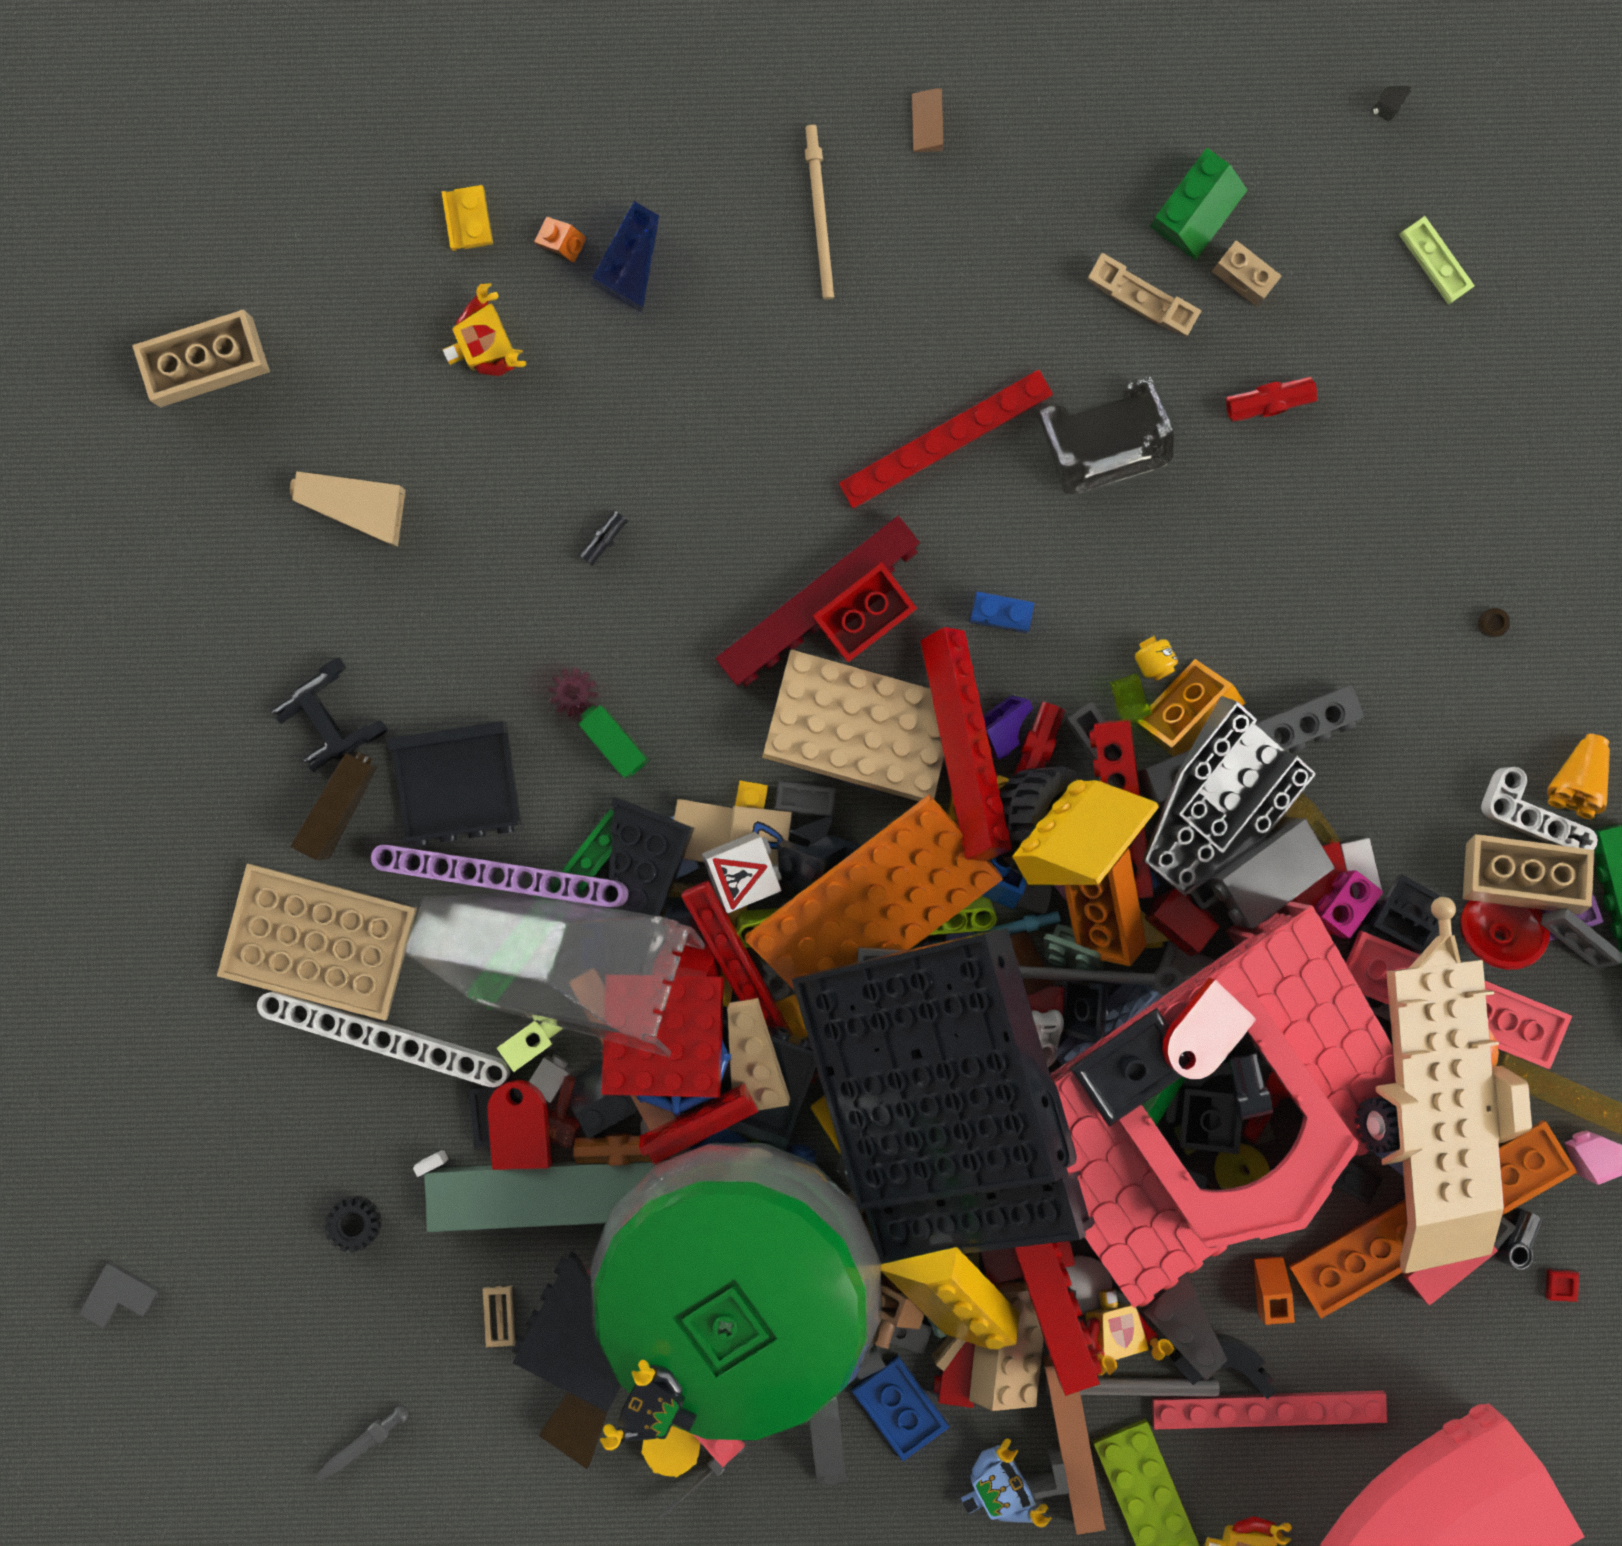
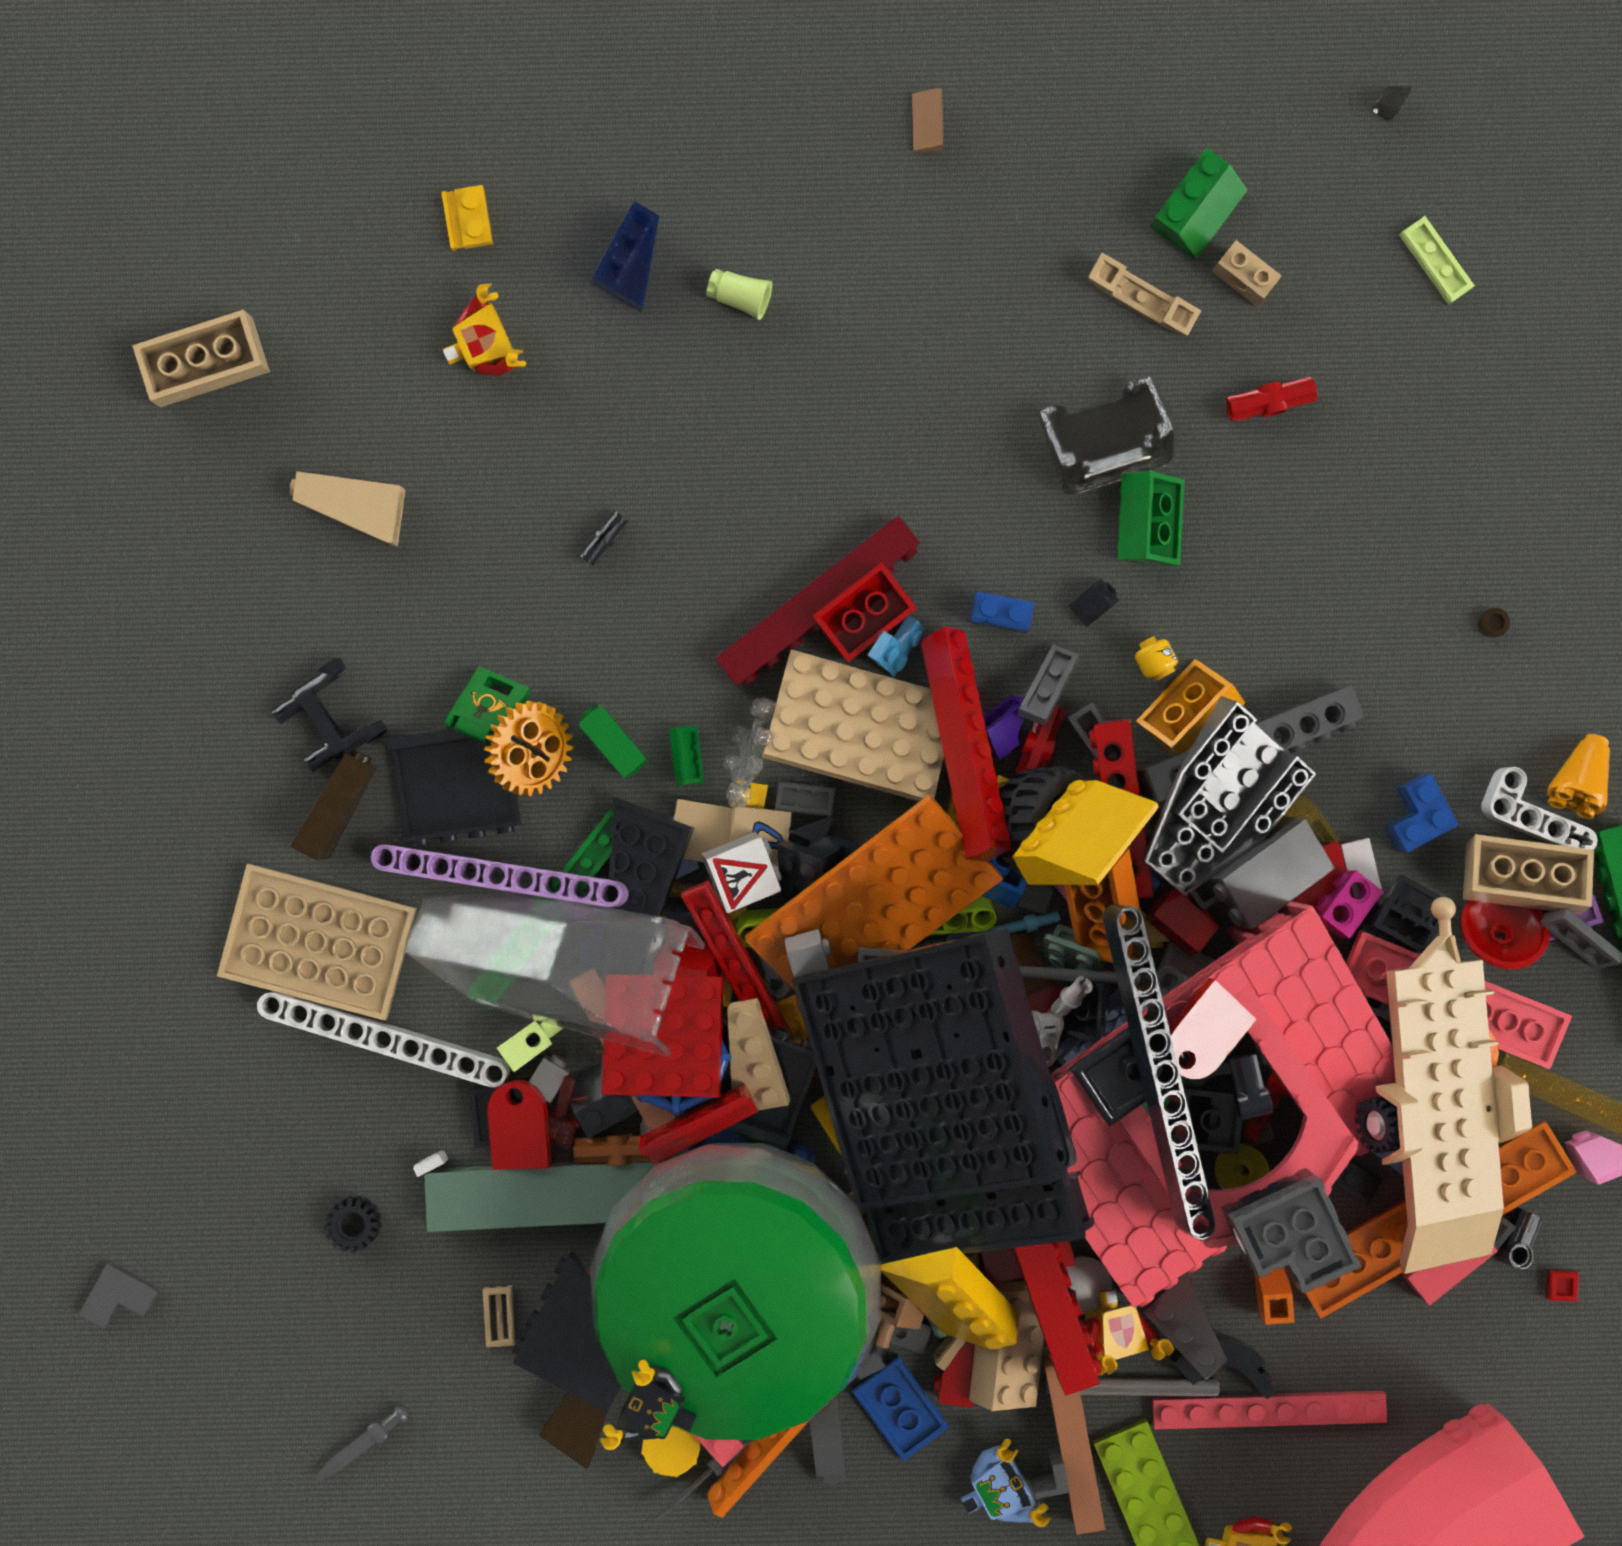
(480, 704): none -> green container
(516, 772): none -> light orange gear
(560, 238): orange bracket -> none
(577, 683): clear pink gear -> none
(686, 755): none -> green plate
(740, 292): none -> yellowish green plant
(740, 788): none -> clear plant
(747, 1469): none -> orange plate
(807, 953): none -> light grey brick
(814, 156): tan bar -> none
(892, 651): none -> dark azure plate
(945, 439): red plate -> none
(1048, 685): none -> dark grey plate
(1071, 996): none -> white axle
(1094, 602): none -> black bracket
(1130, 698): clear neon green bracket -> none
(1149, 1060): none -> black beam
(1150, 518): none -> green slope
(1292, 1228): none -> dark grey piece
(1427, 816): none -> blue brick

